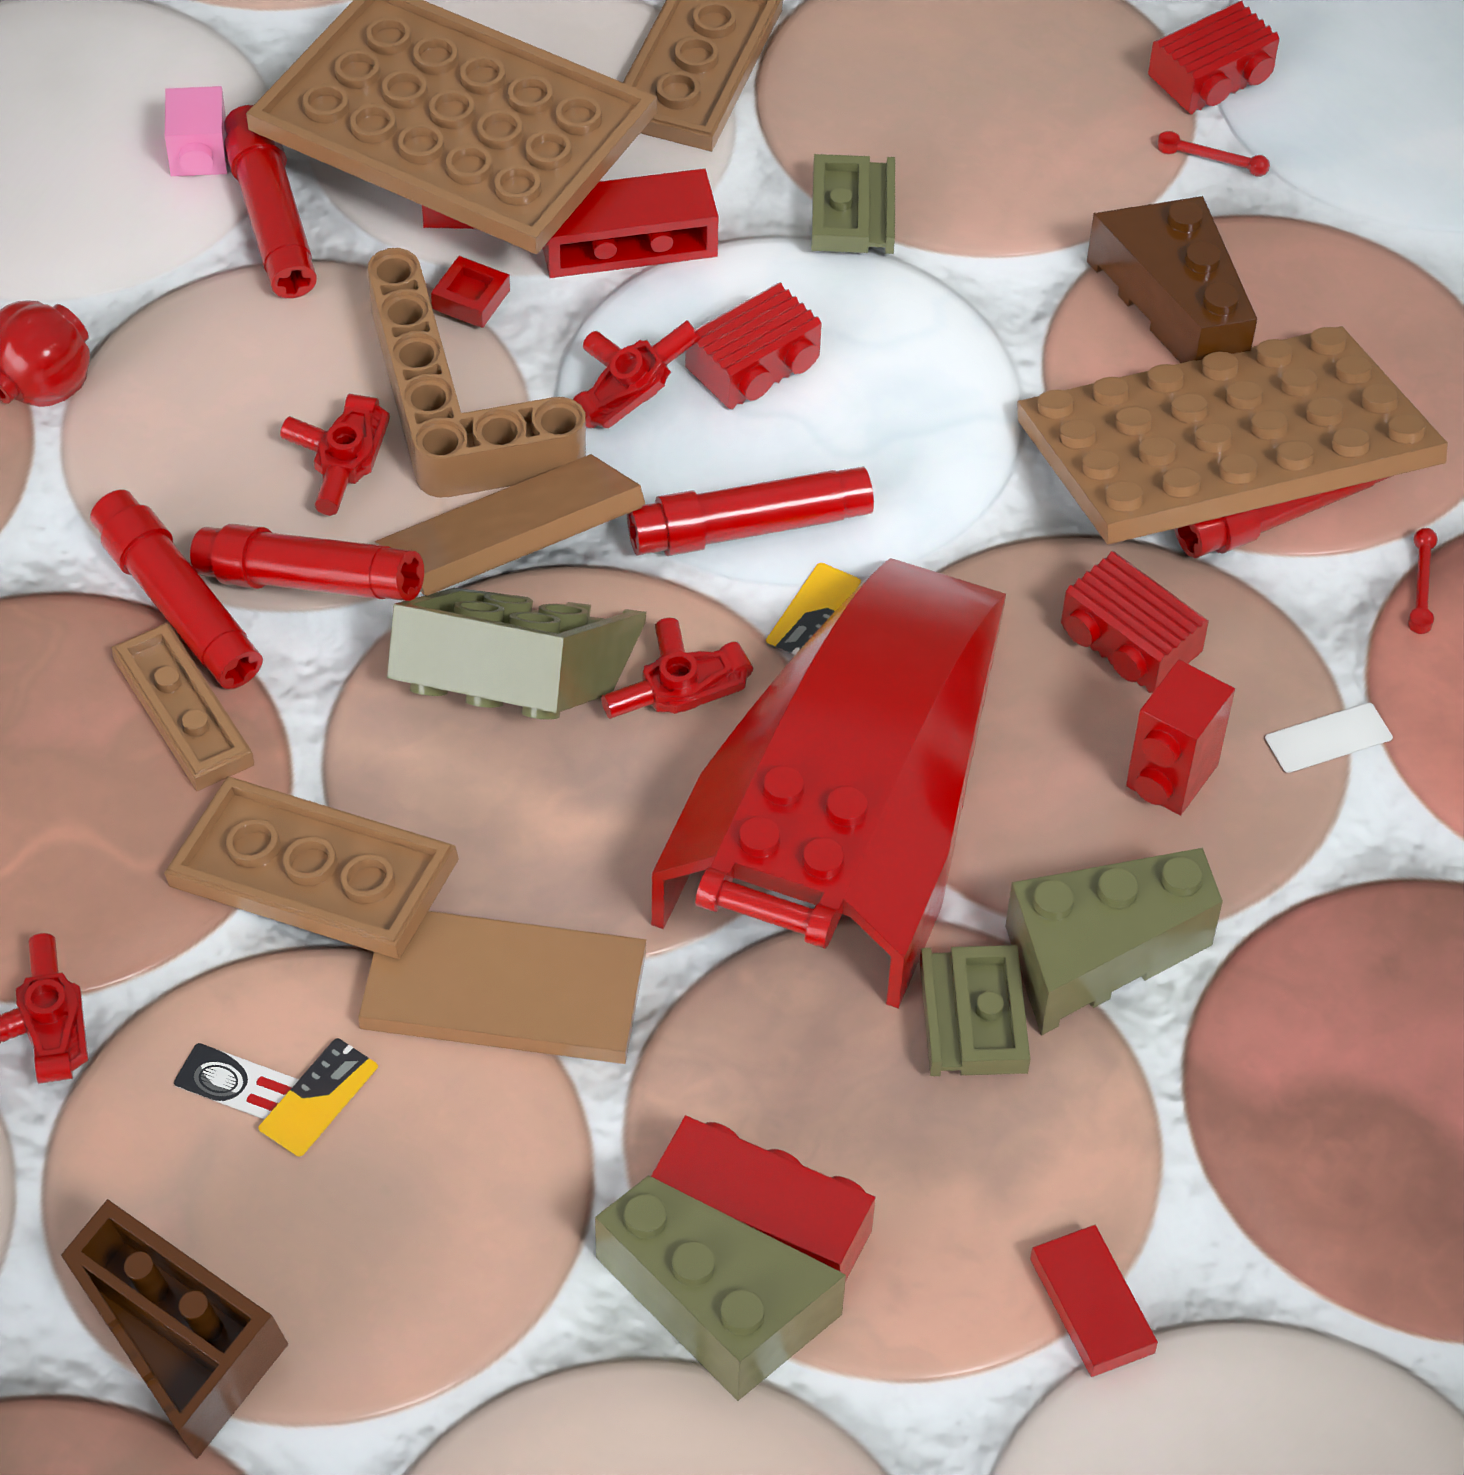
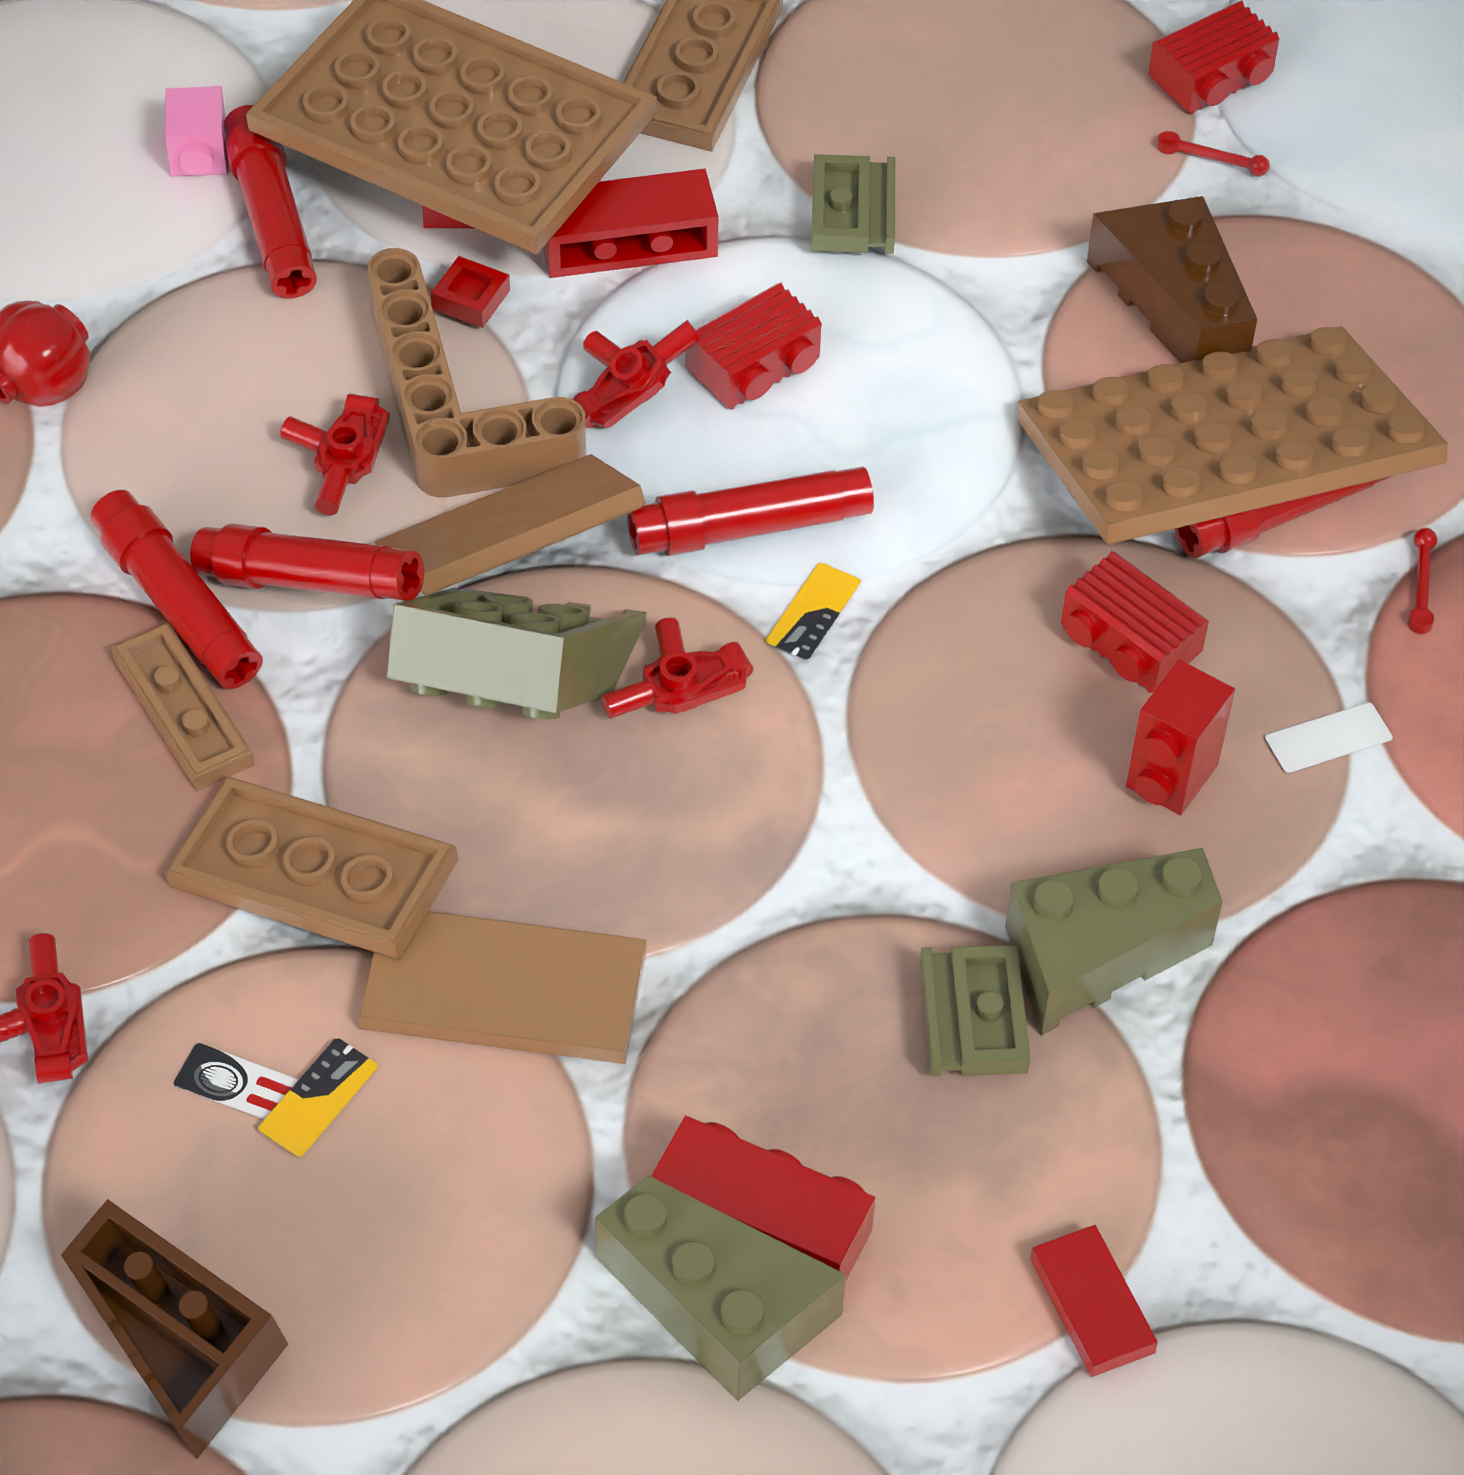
(848, 772): red windscreen -> none

